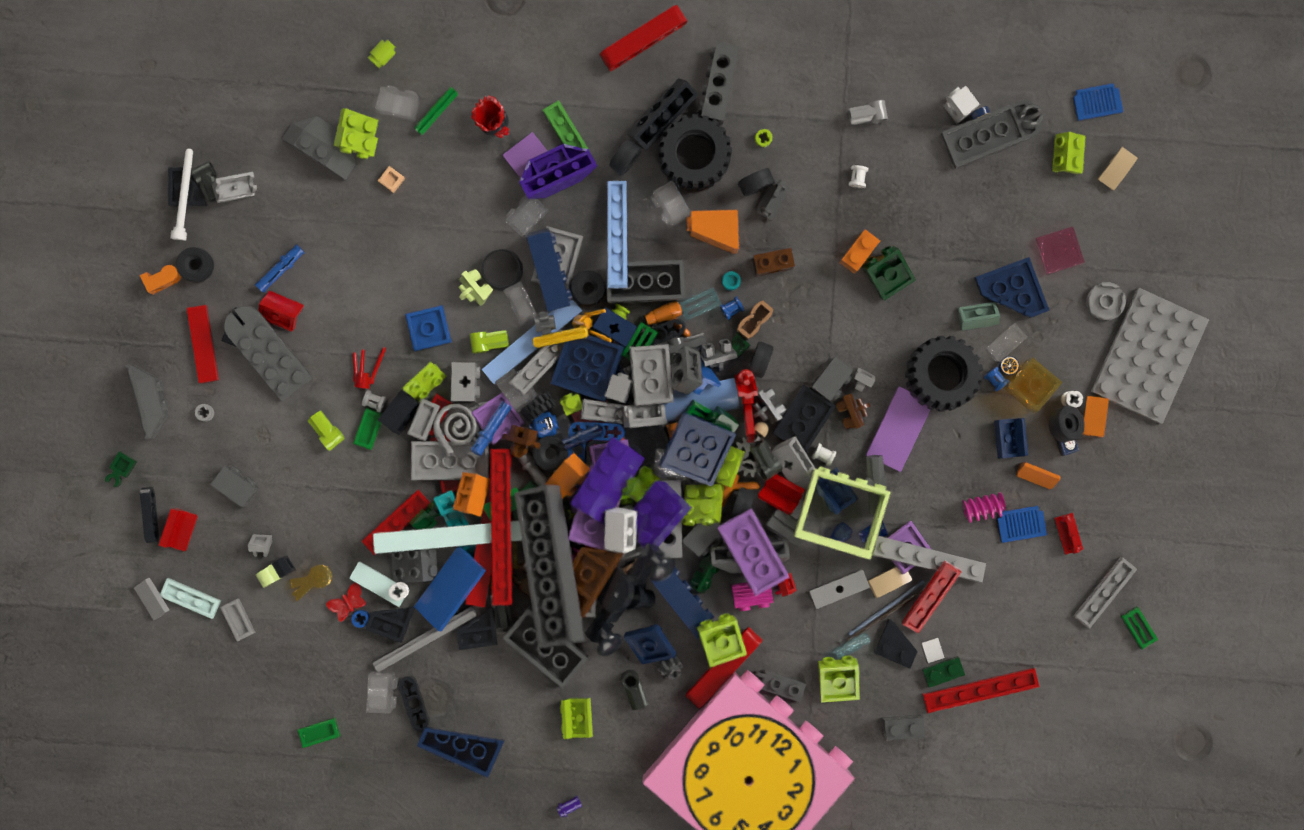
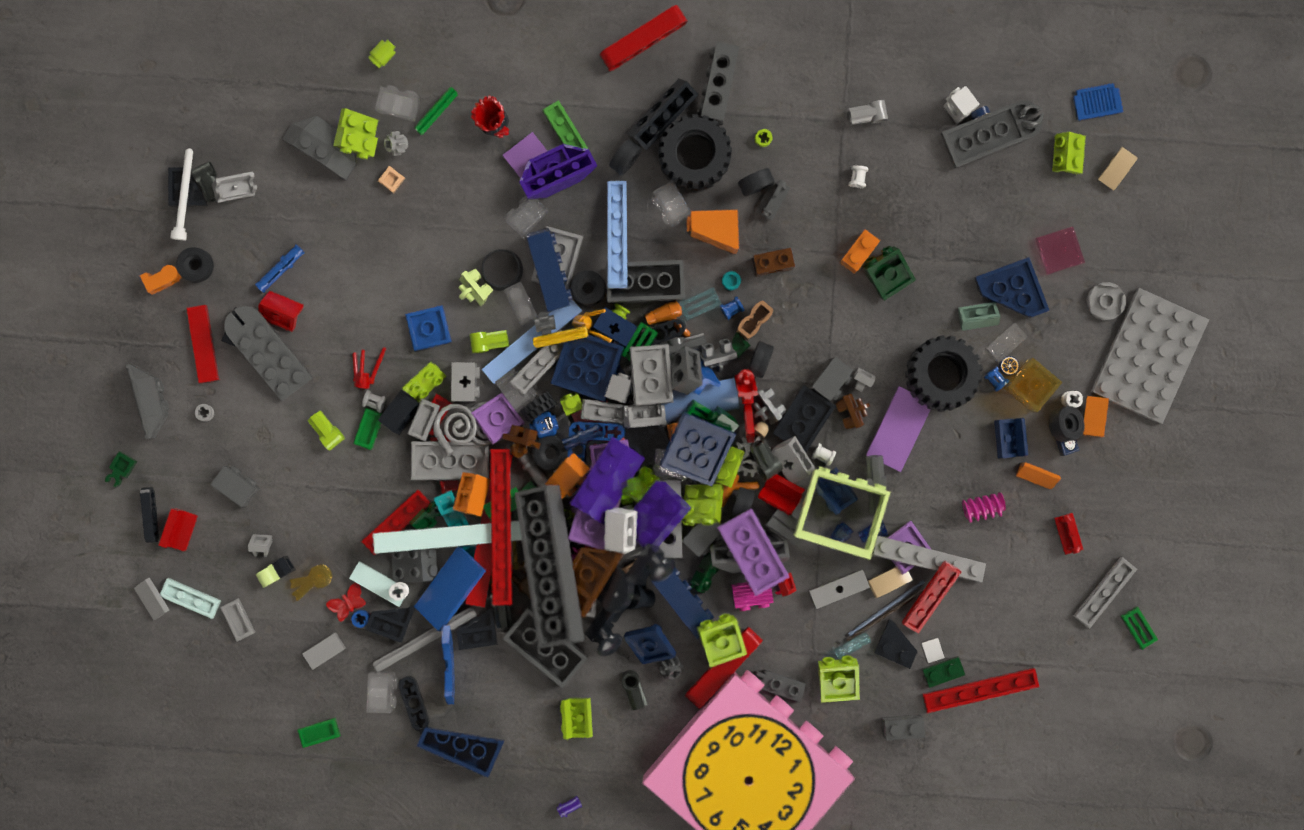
(324, 651): none -> light grey tile
(396, 143): none -> light grey gear
(448, 653): none -> blue tile
(486, 436): blue pin -> none
(1021, 524): blue window -> none

